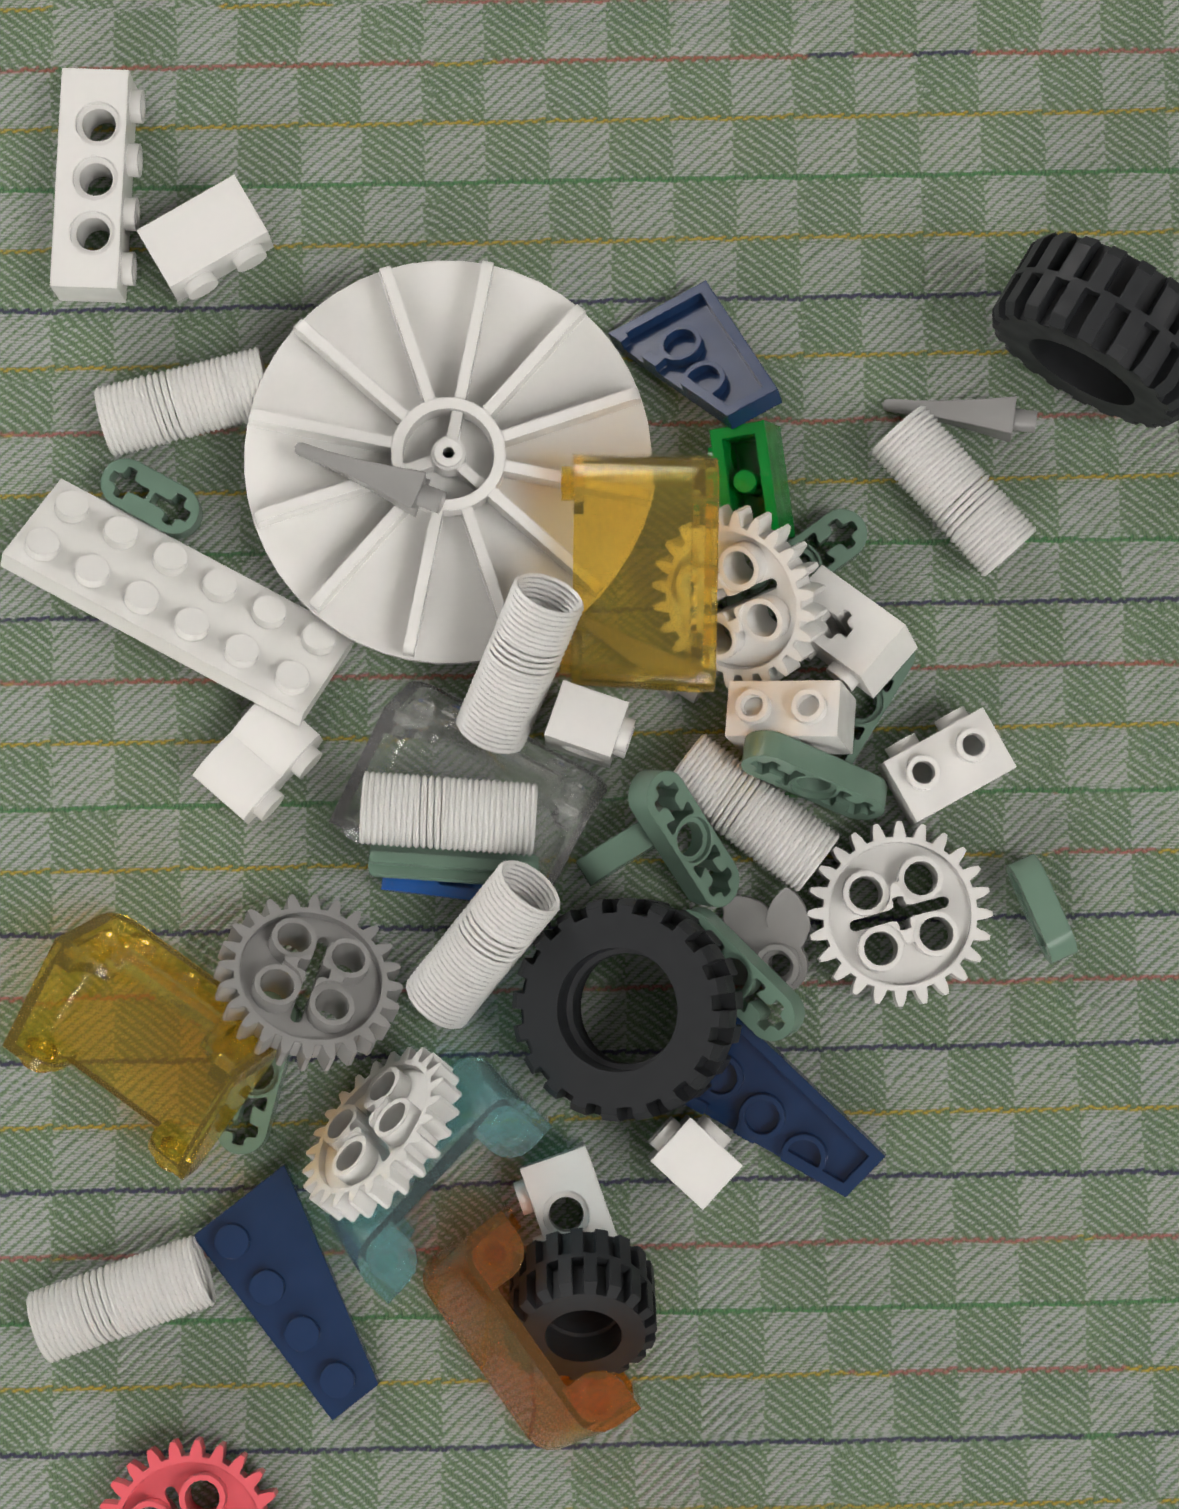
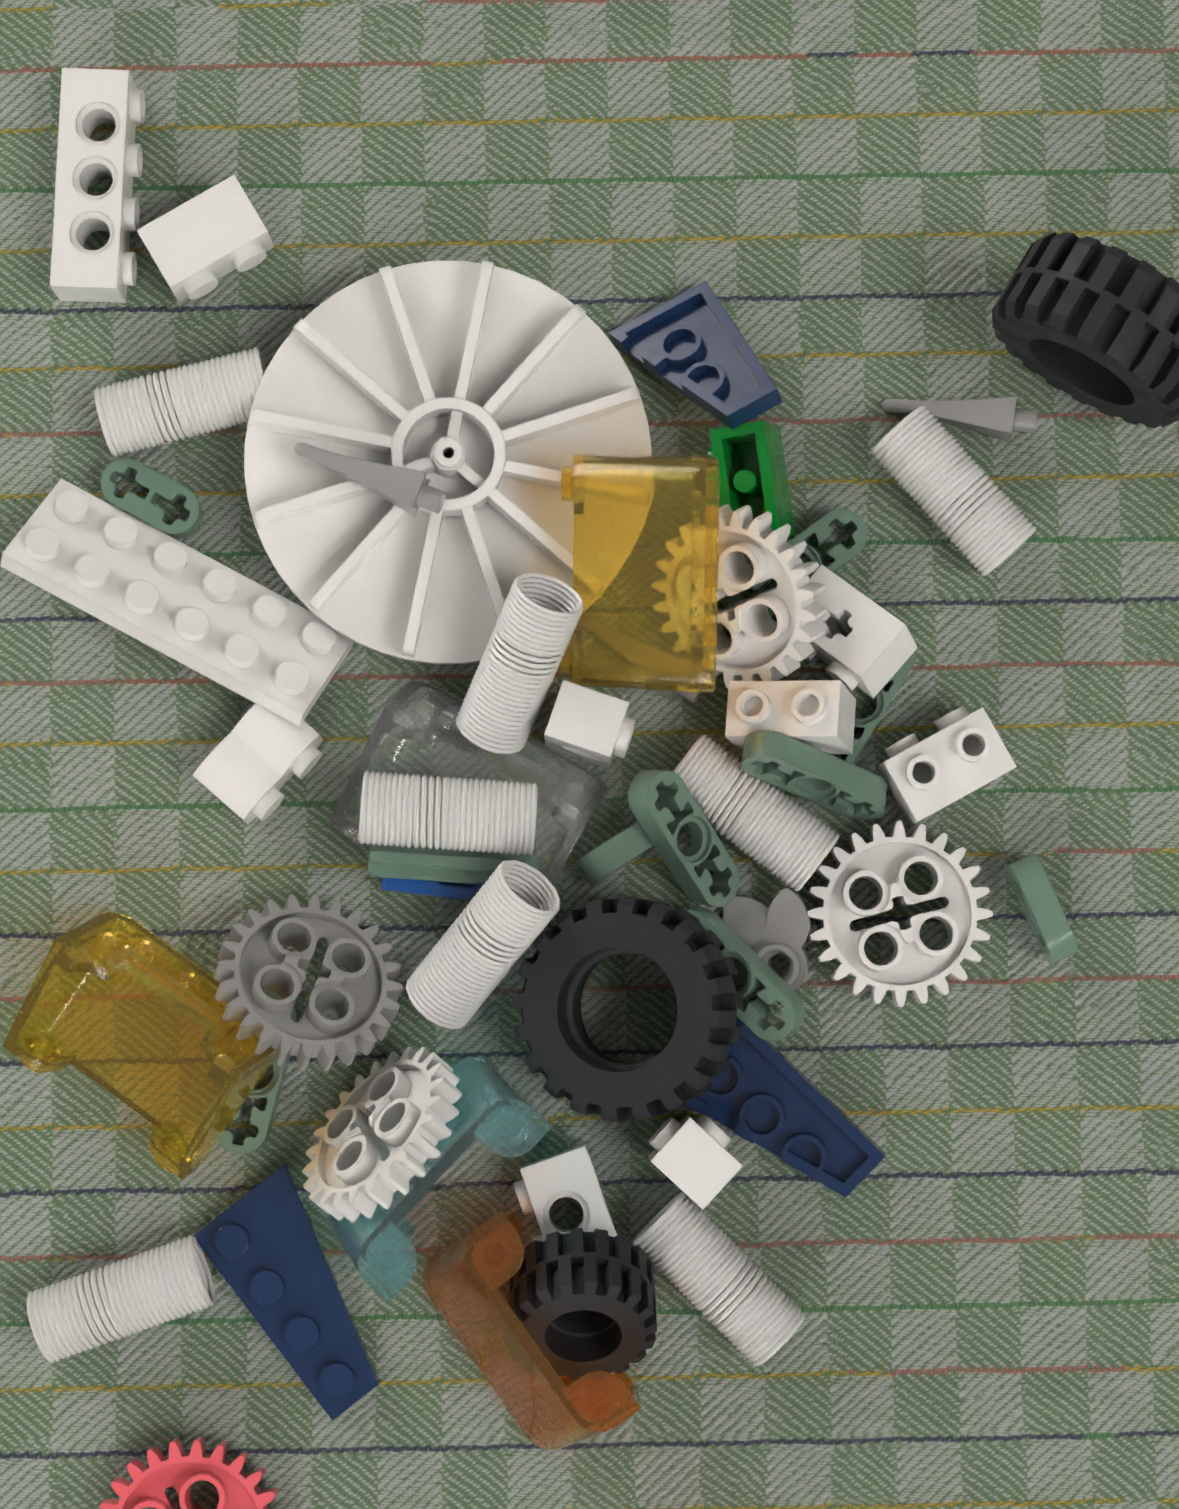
(707, 1271): none -> white piece

